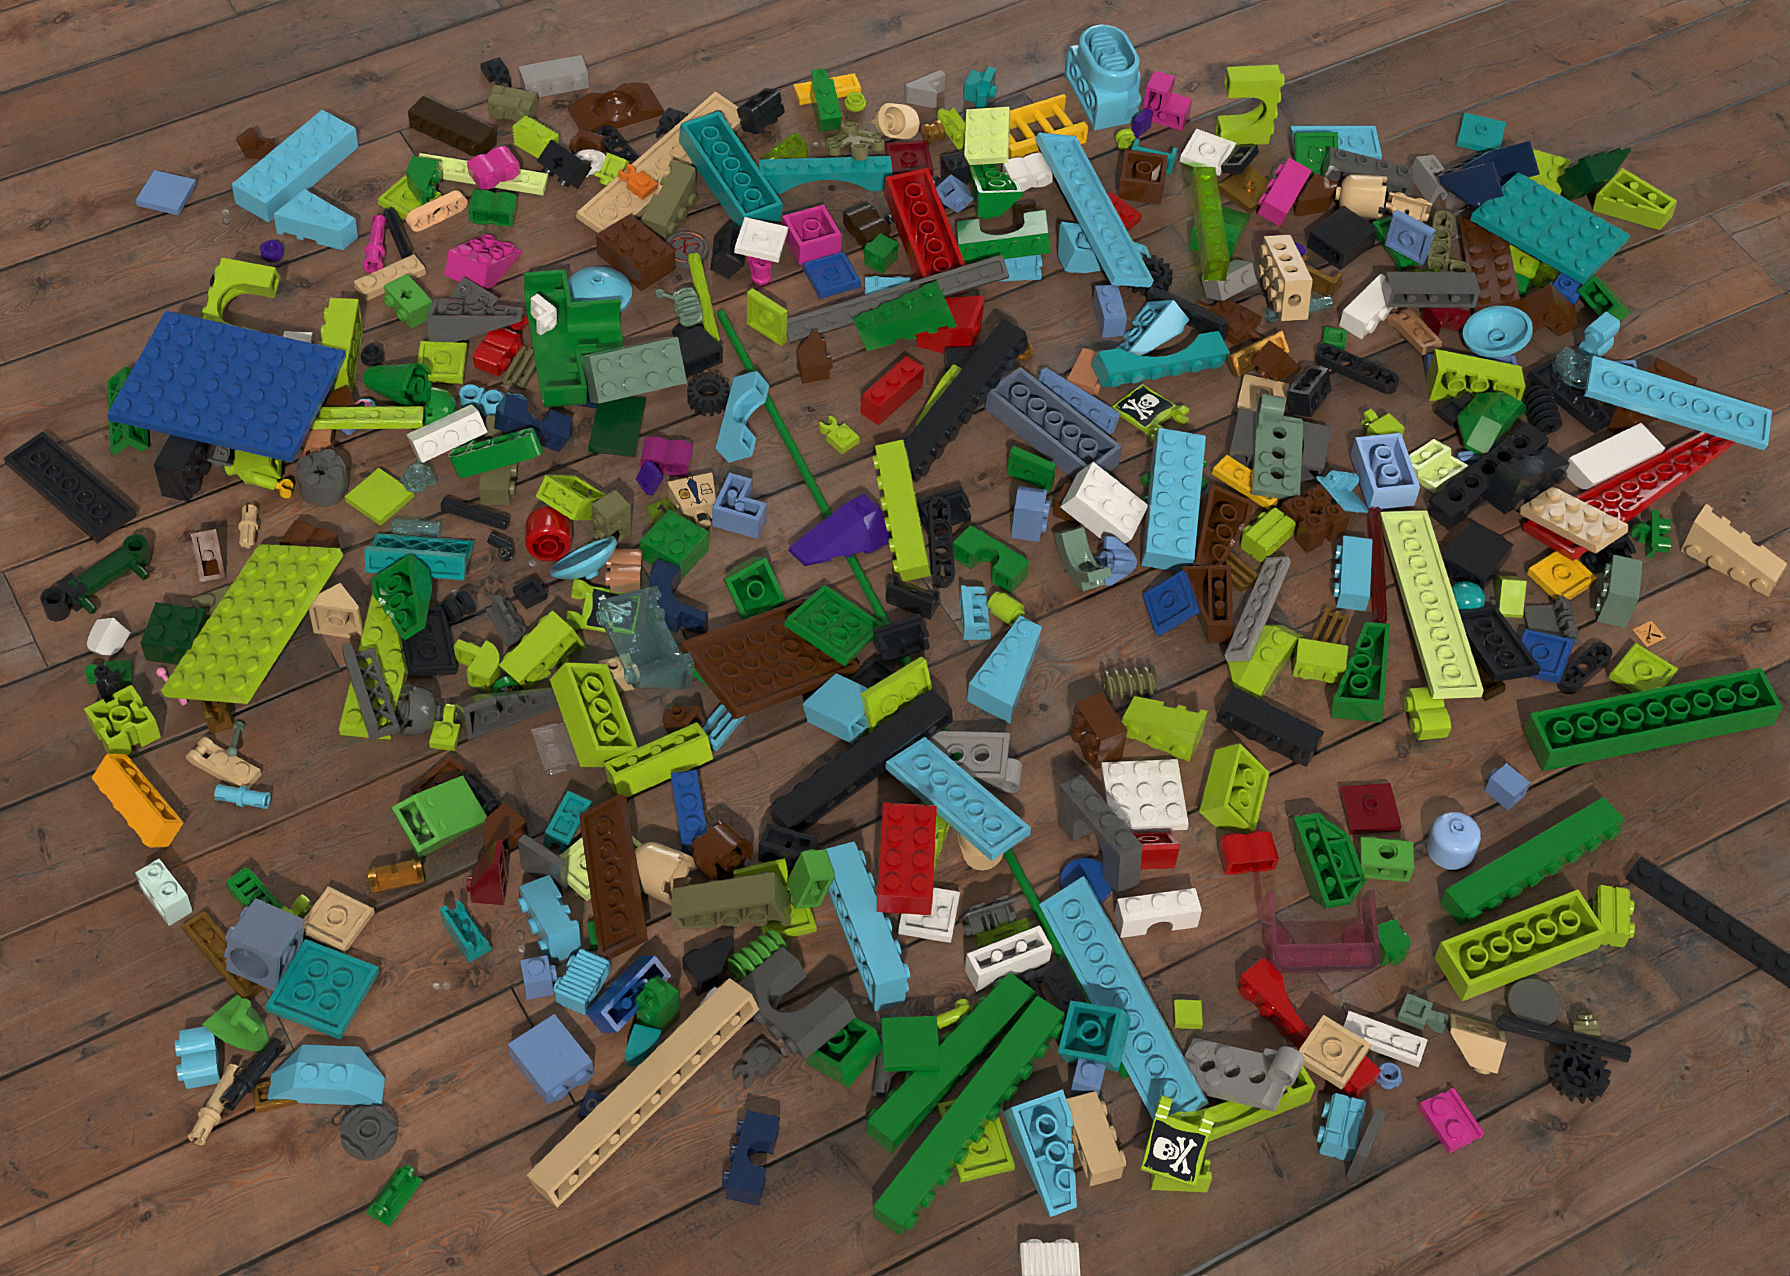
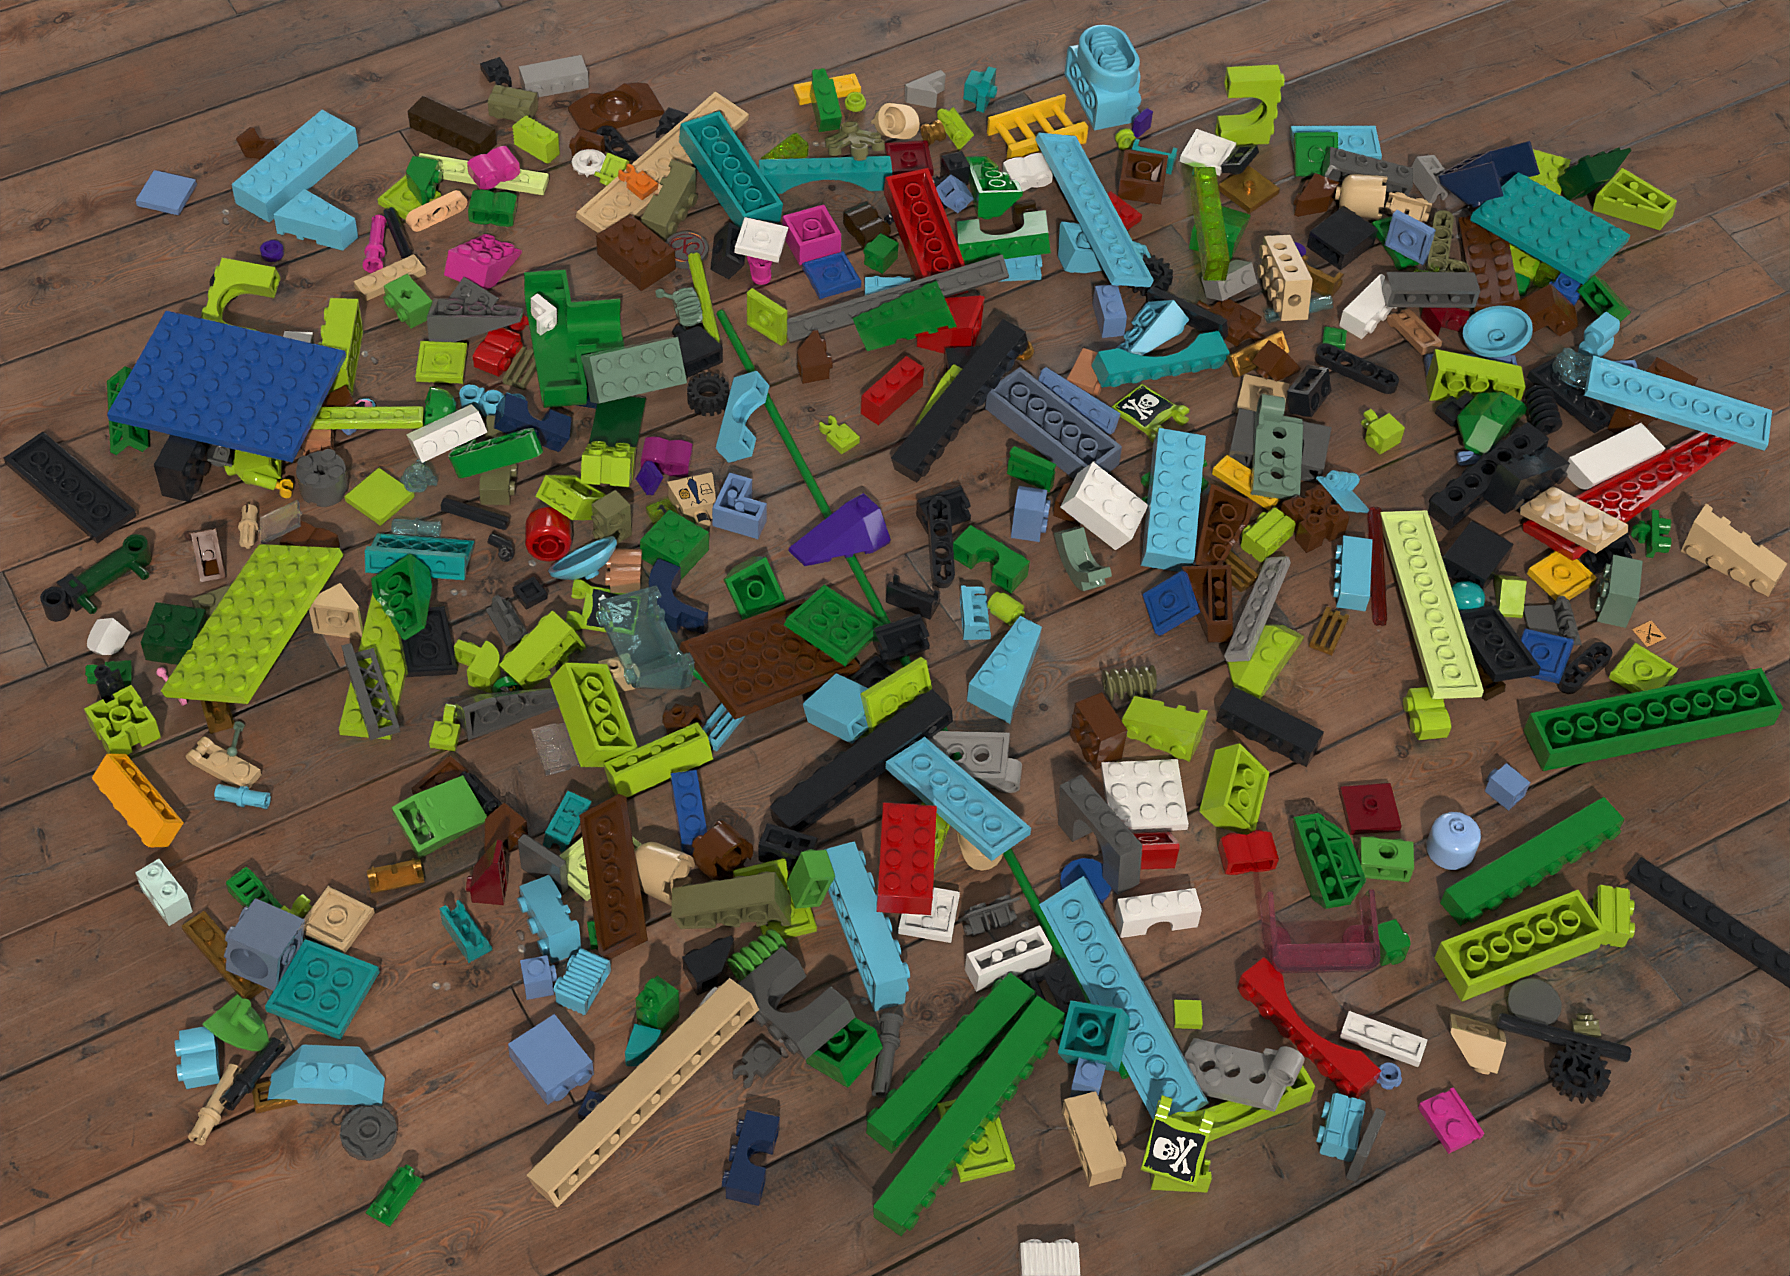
(280, 522): none -> clear piece
(372, 355): black plate -> none
(401, 383): green cone -> none
(416, 710): dark grey cylinder -> none
(459, 606): black wheel -> none
(563, 164): black brick -> none
(600, 284): medium azure dish -> none
(608, 464): none -> lime brick
(618, 1002): blue brick -> none
(761, 111): black brick -> none
(902, 511): lime brick -> none
(910, 1043): green tile -> none
(953, 1016): lime arm -> none
(987, 135): yellowish green plate -> none
(987, 938): clear neon green pin -> none
(1045, 1143): medium azure wedge -> none
(1118, 558): medium blue brick -> none
(1167, 107): dark pink brick -> none
(1283, 191): dark pink brick -> none
(1320, 660): lime brick -> none
(1333, 1051): tan plate -> none
(1364, 682): green wedge -> none
(1385, 471): light blue brick -> none
(1418, 1013): sand green plate -> none
(1436, 466): yellowish green slope -> none
(1480, 133): teal plate -> none

